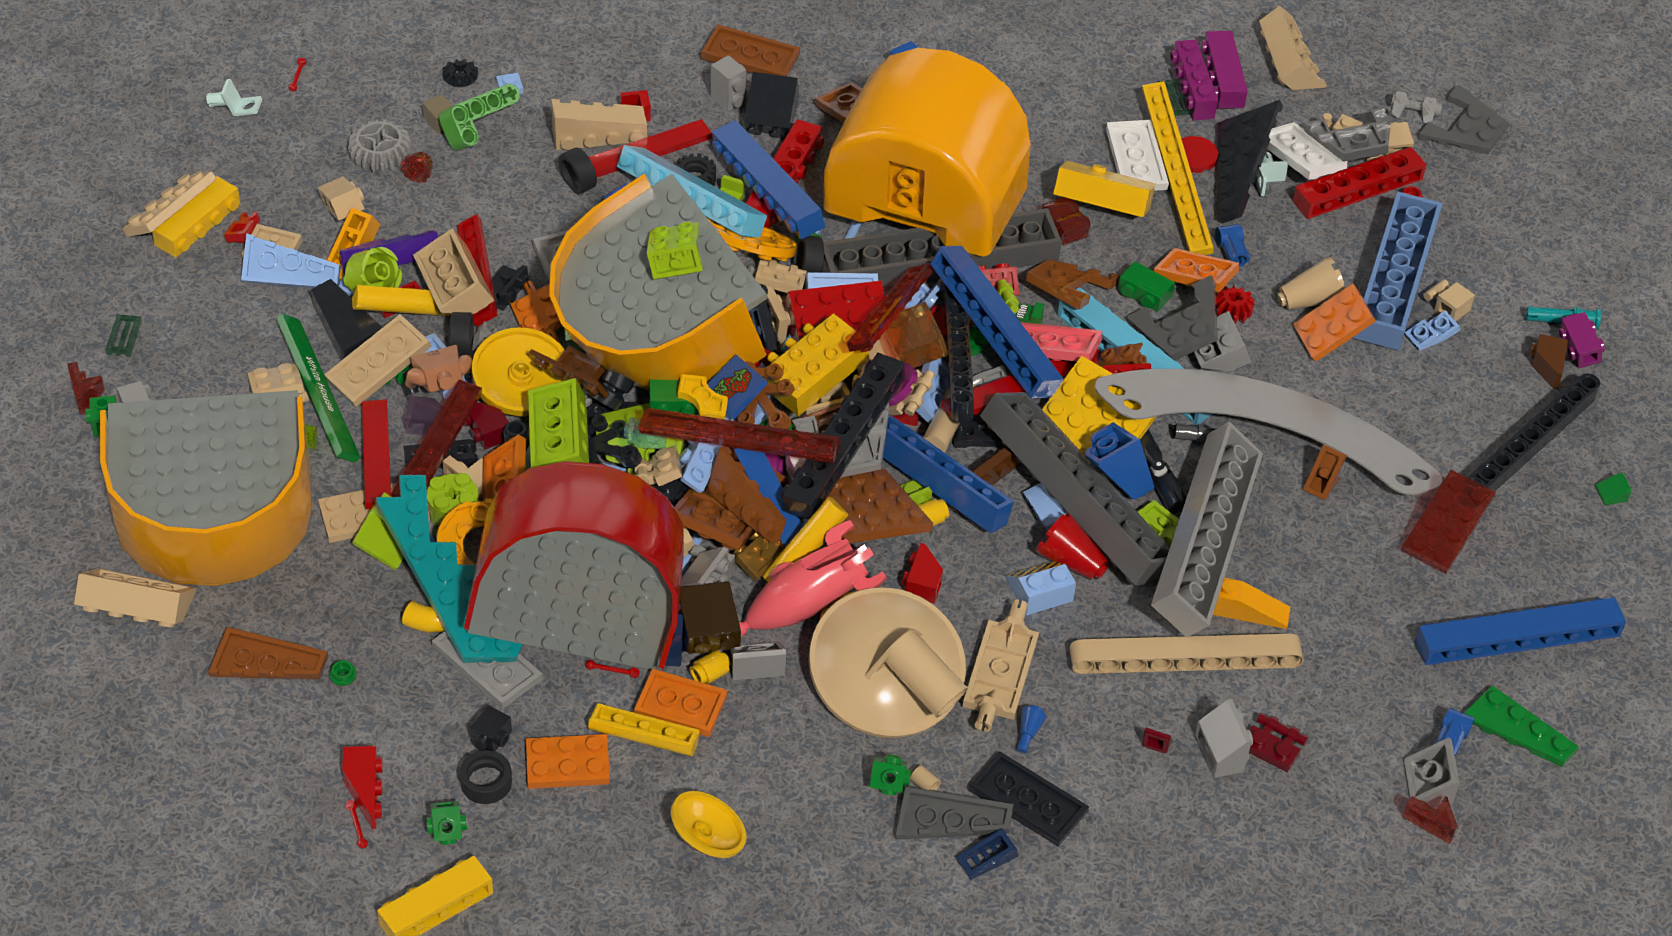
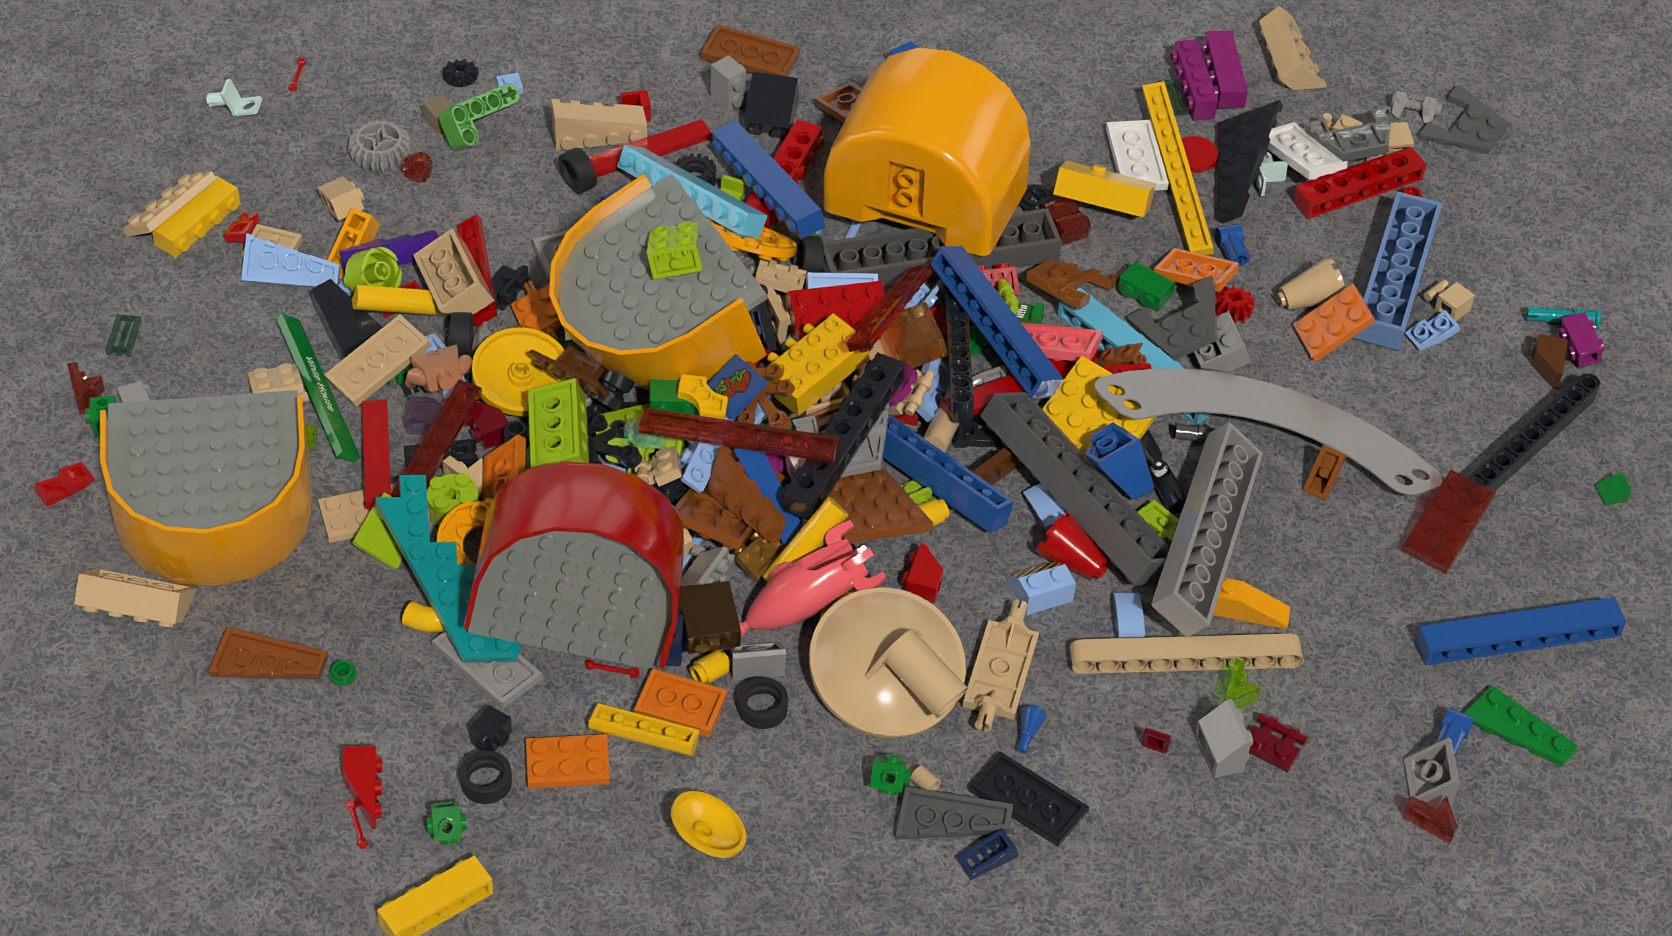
(68, 482): none -> red slope
(758, 719): none -> black tyre
(1038, 192): none -> black gear
(1129, 615): none -> light blue slope
(1240, 691): none -> clear neon green slope

